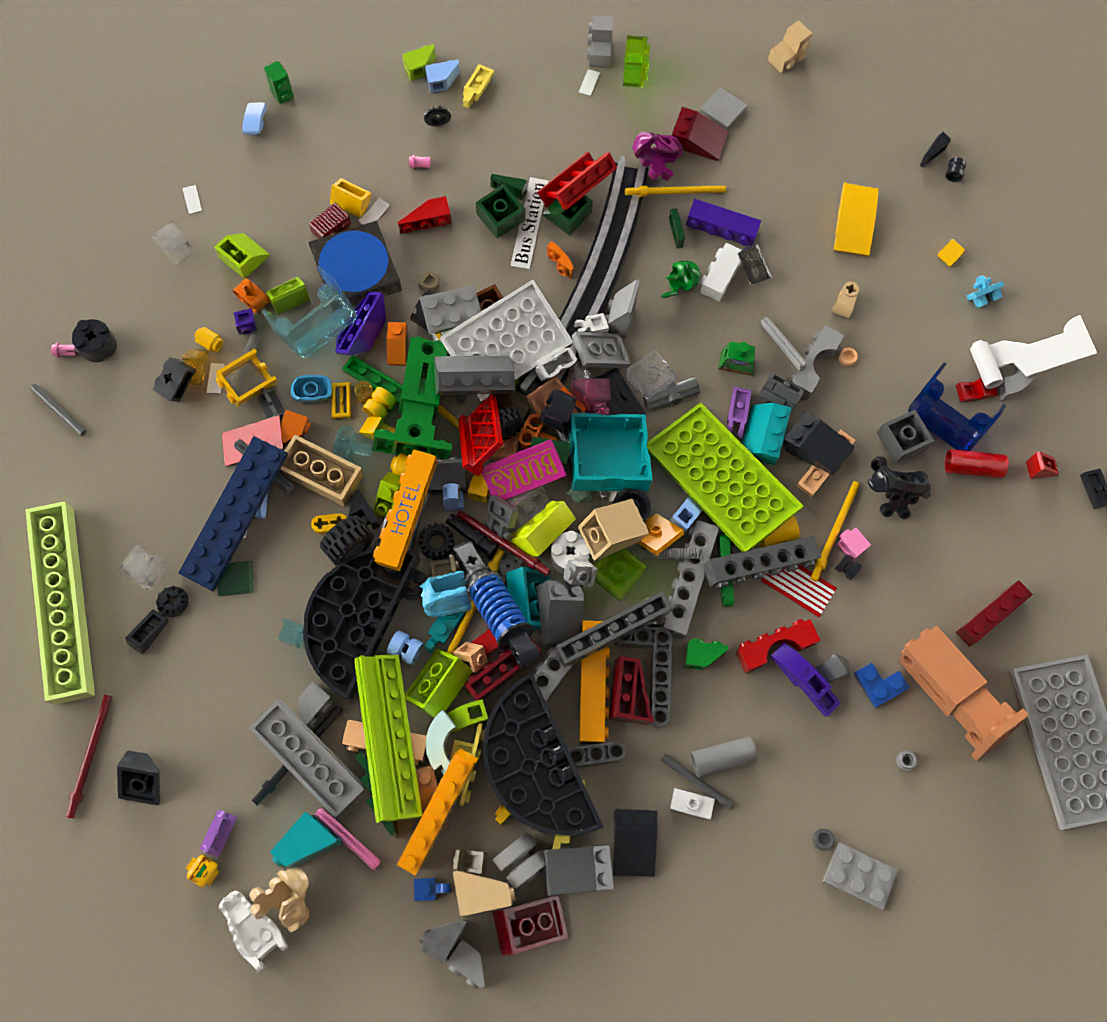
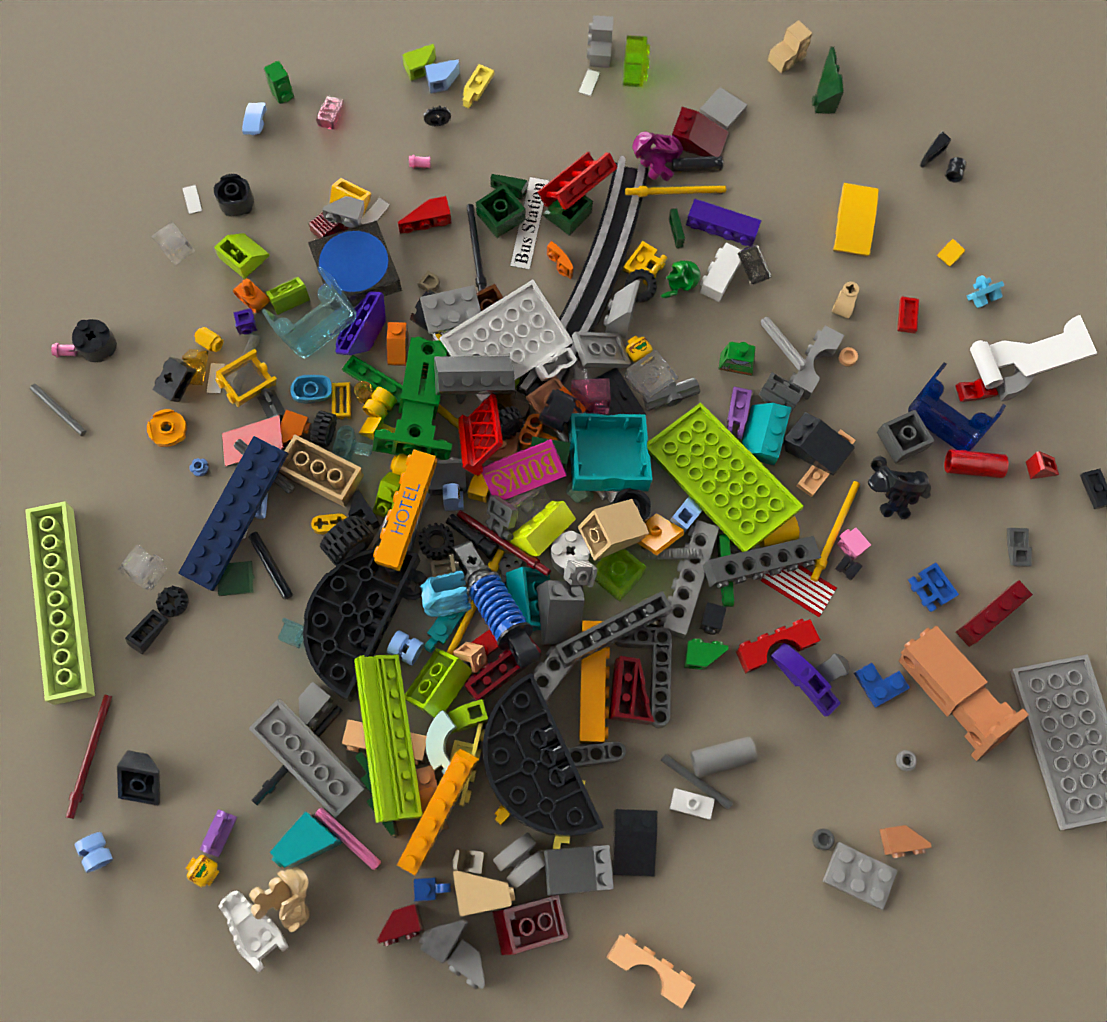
(93, 852): none -> light blue wheel
(174, 435): none -> light orange plate
(199, 471): none -> medium blue plate
(234, 195): none -> black brick
(270, 565): none -> black axle
(323, 428): none -> black tyre
(325, 122): none -> clear pink slope
(345, 211): none -> light grey slope
(401, 922): none -> dark red slope
(480, 280): none -> black bar
(593, 323): white plate -> none
(638, 348): none -> yellow head
(642, 257): none -> yellow plate
(649, 278): none -> black tyre
(674, 986): none -> light nougat arch
(705, 163): none -> black axle
(712, 618): none -> black brick
(830, 86): none -> dark green wedge
(902, 839): none -> nougat slope
(908, 314): none -> red plate
(938, 585): none -> blue plate
(1018, 547): none -> dark grey slope

